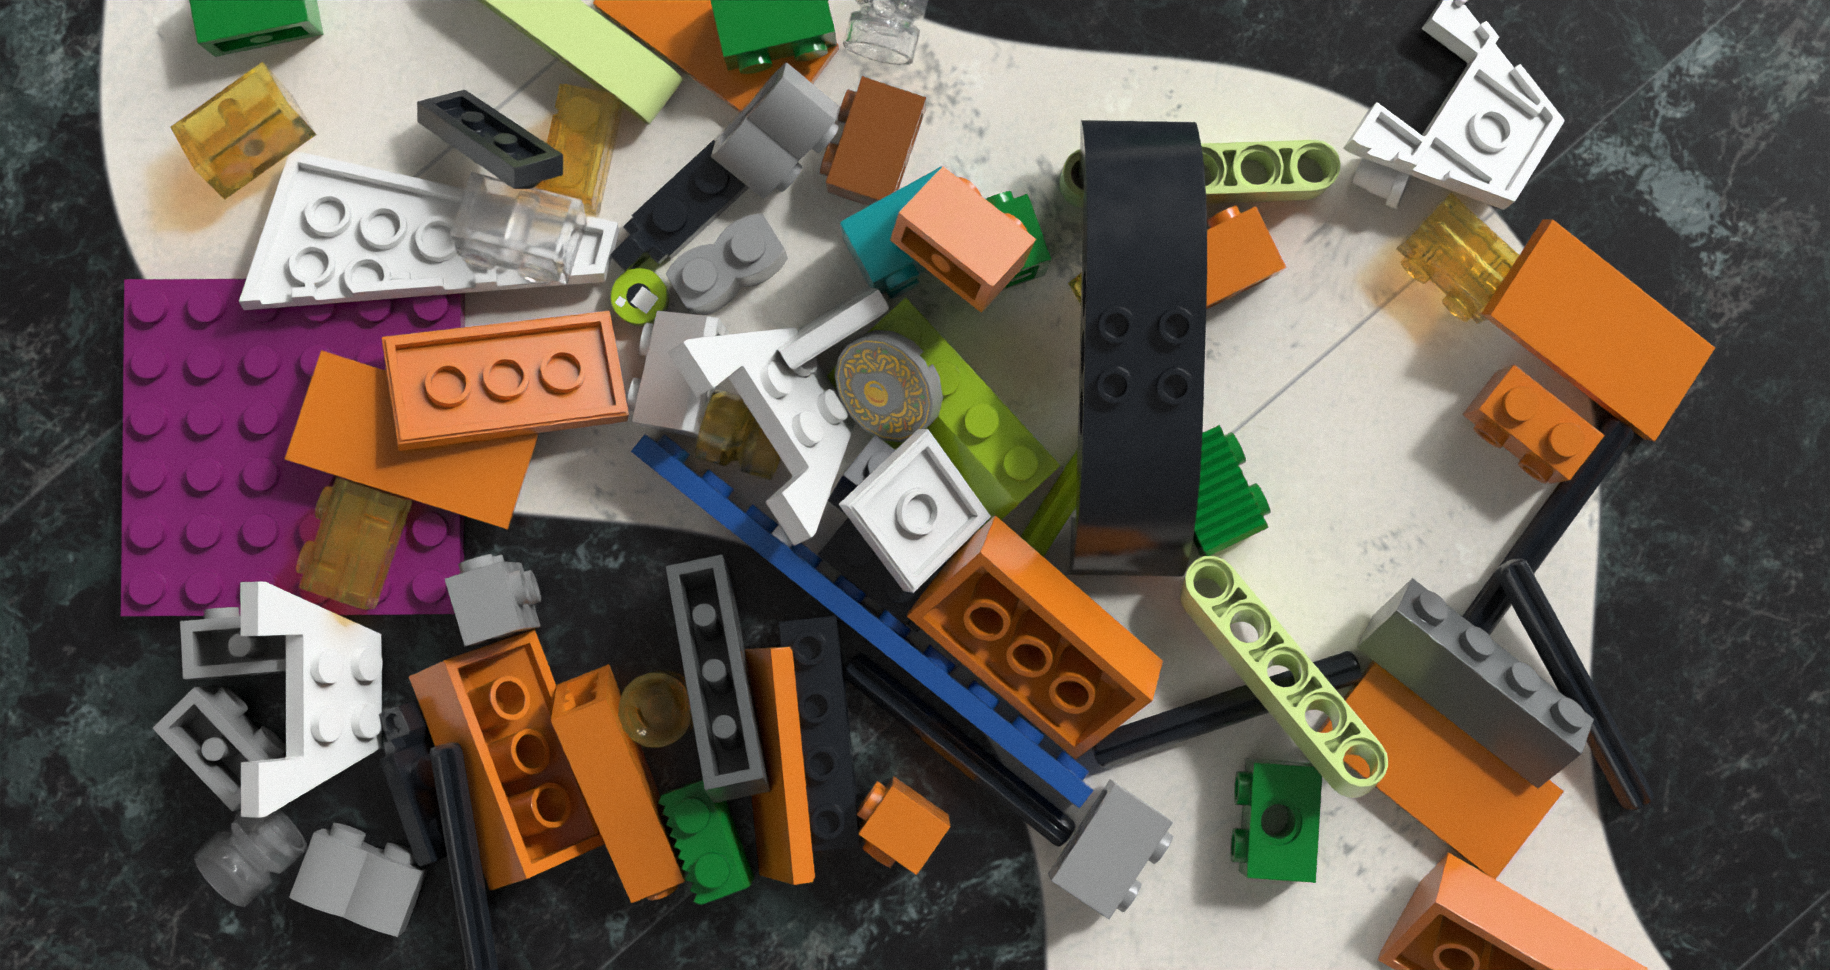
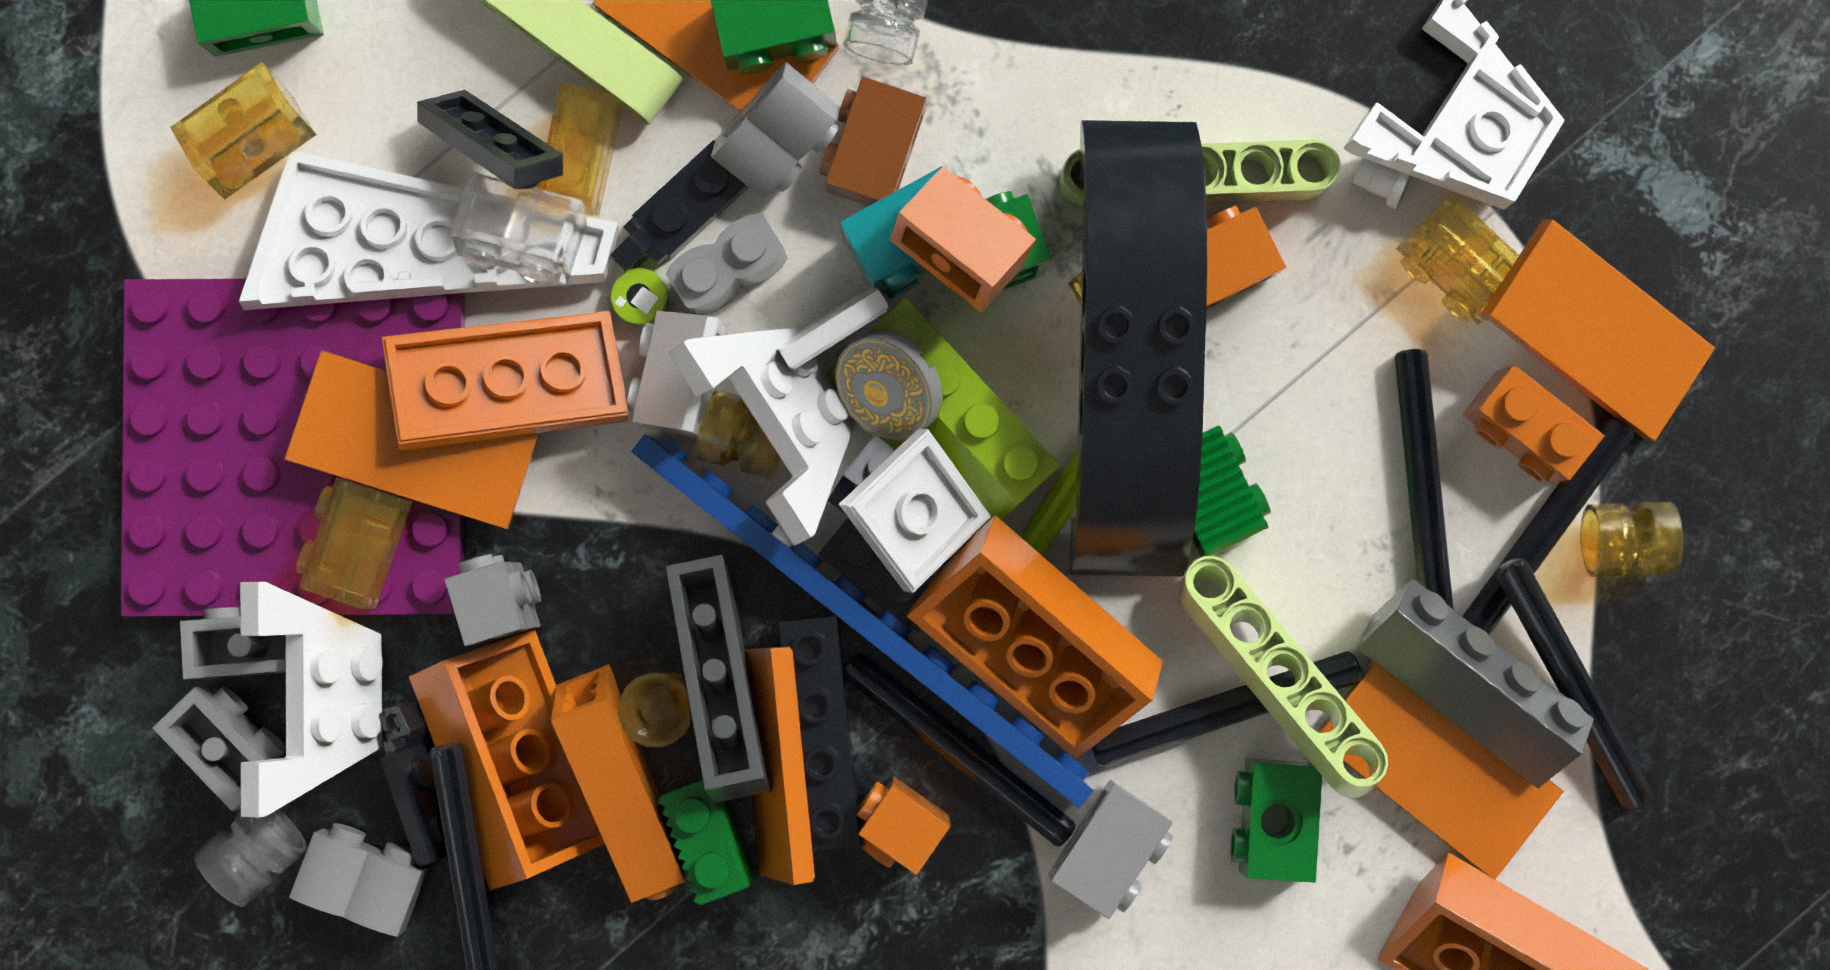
(1423, 472): none -> black axle
(1641, 538): none -> clear yellow wheel

